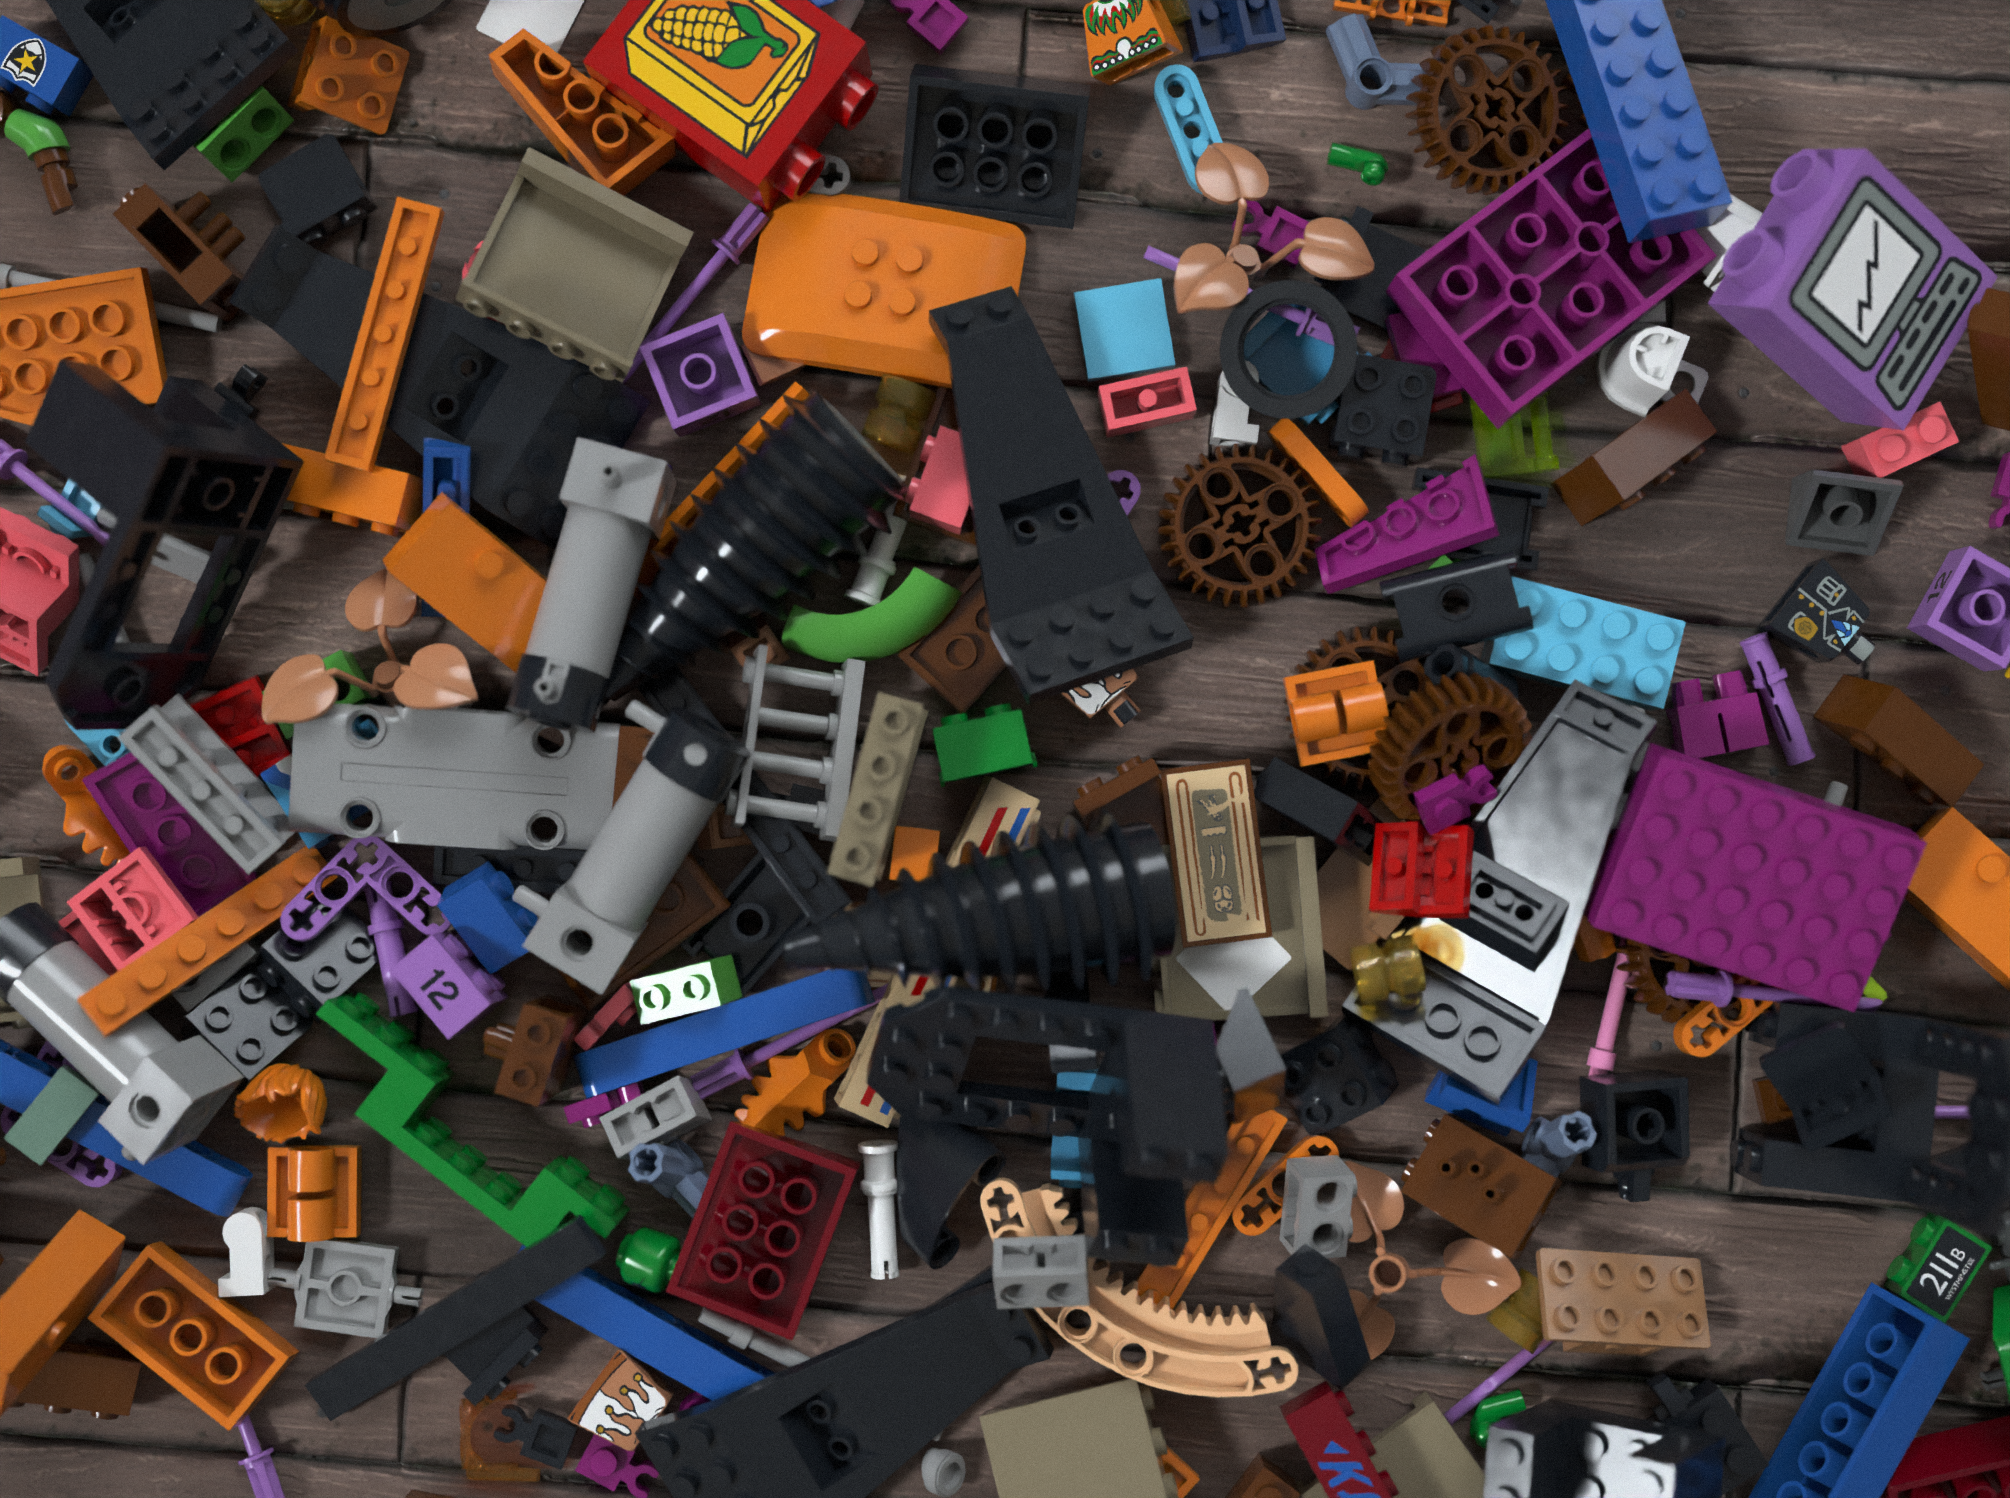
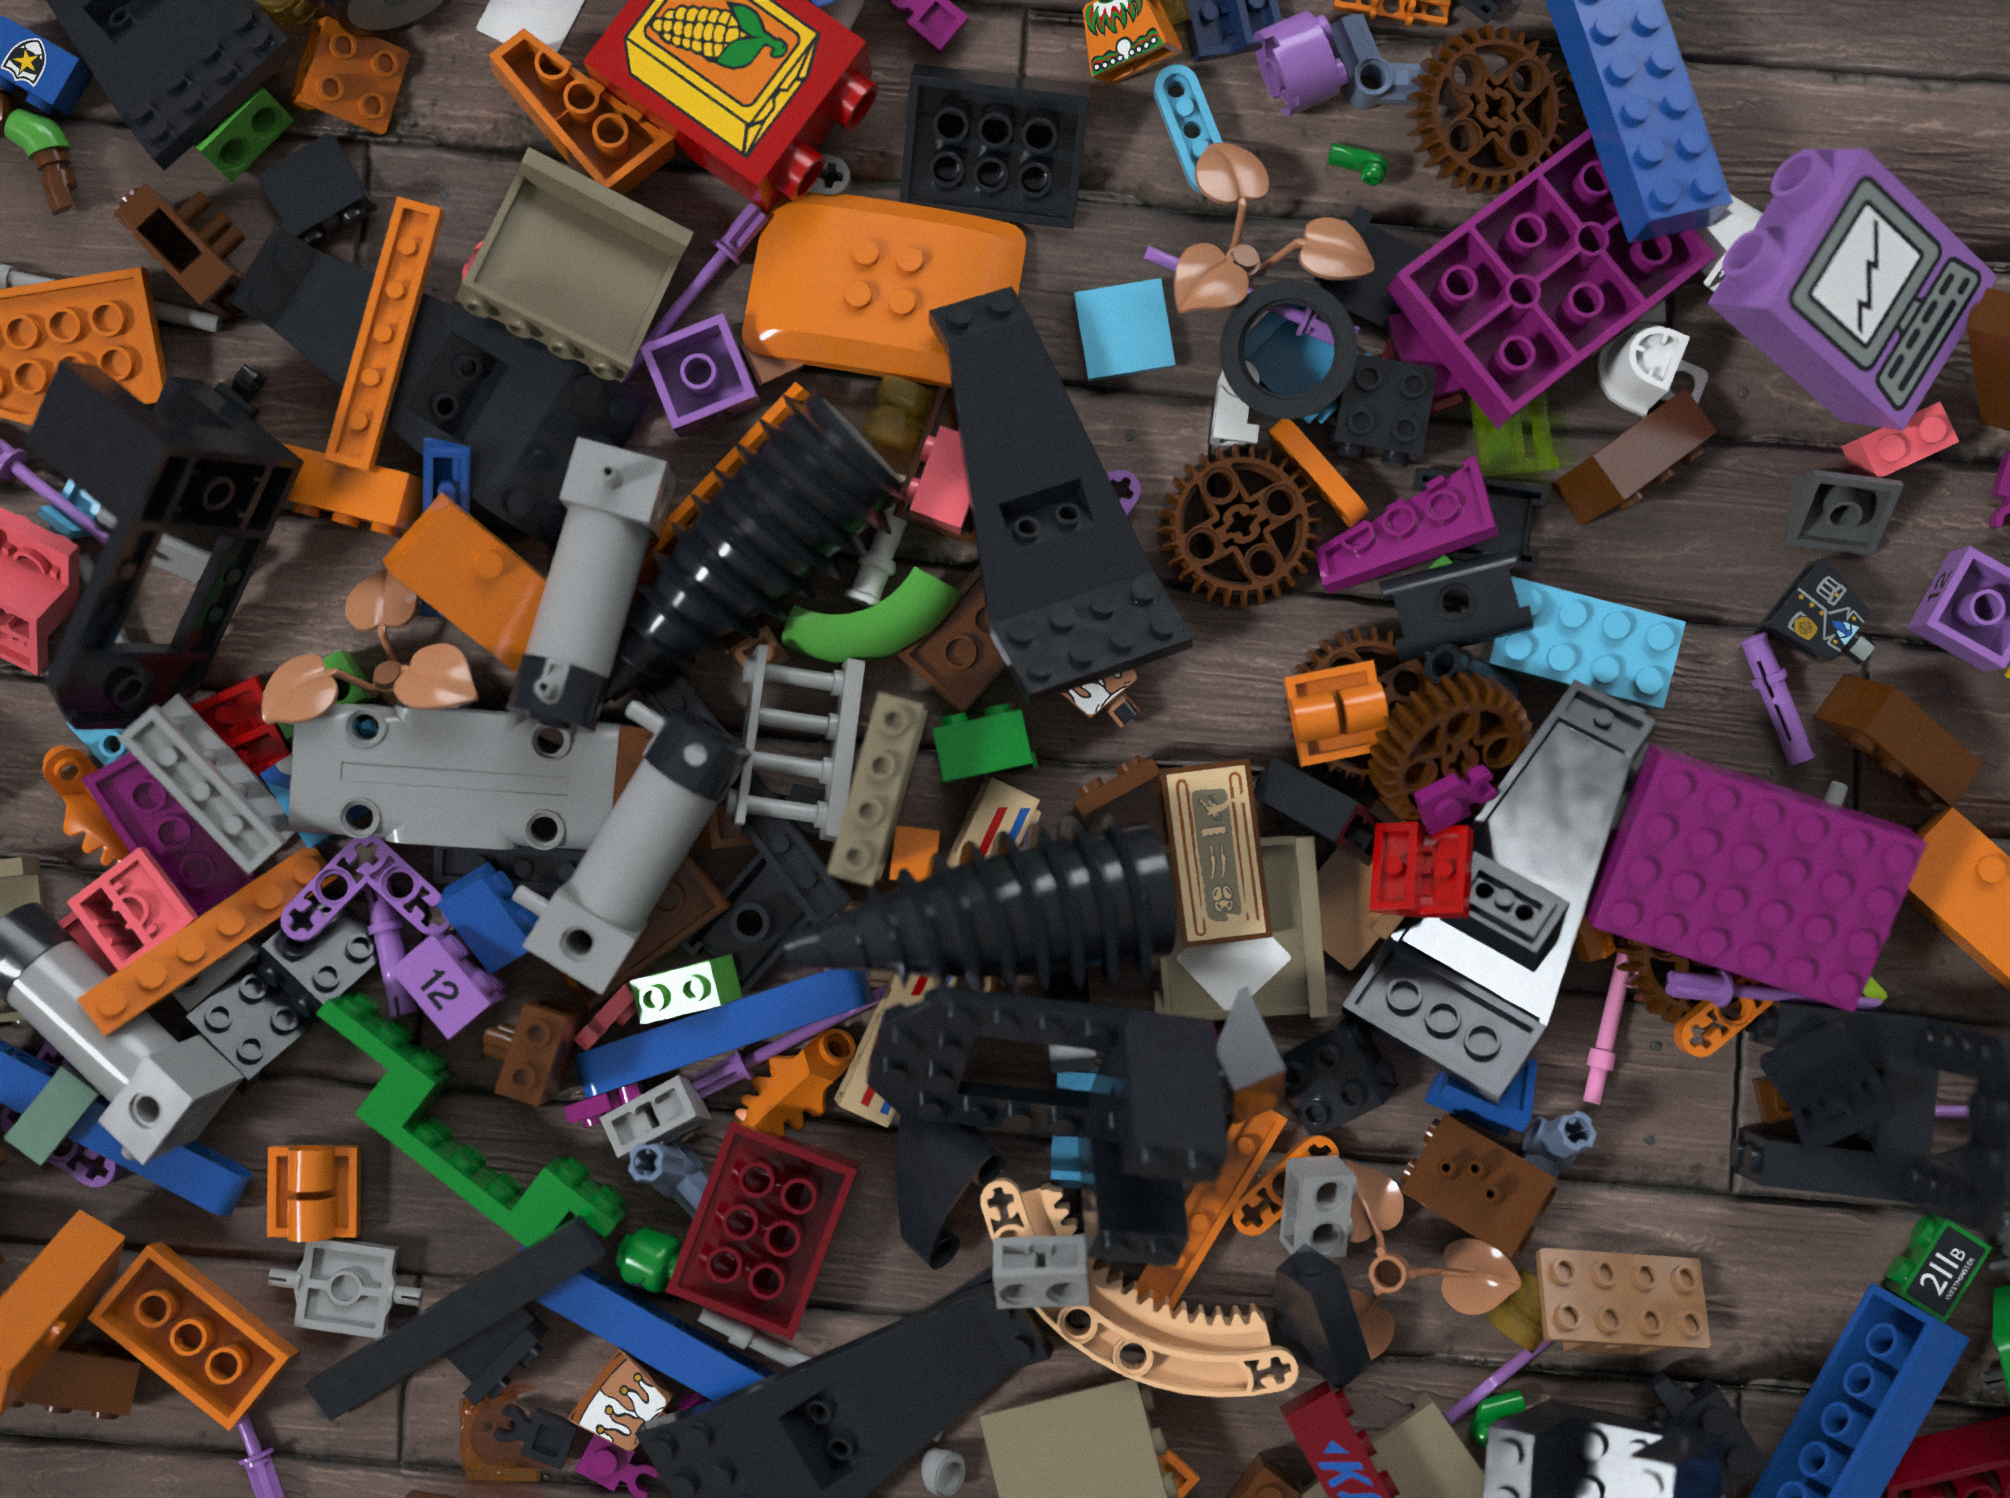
(249, 1254): white leg -> none
(282, 1103): orange hair -> none
(880, 1187): white pin -> none
(1146, 402): coral brick -> none
(1274, 231): magenta plate -> none
(1300, 62): none -> medium lavender brick
(1387, 969): clear yellow wheel -> none
(1638, 1126): black hinge -> none
(1716, 725): magenta hips -> none

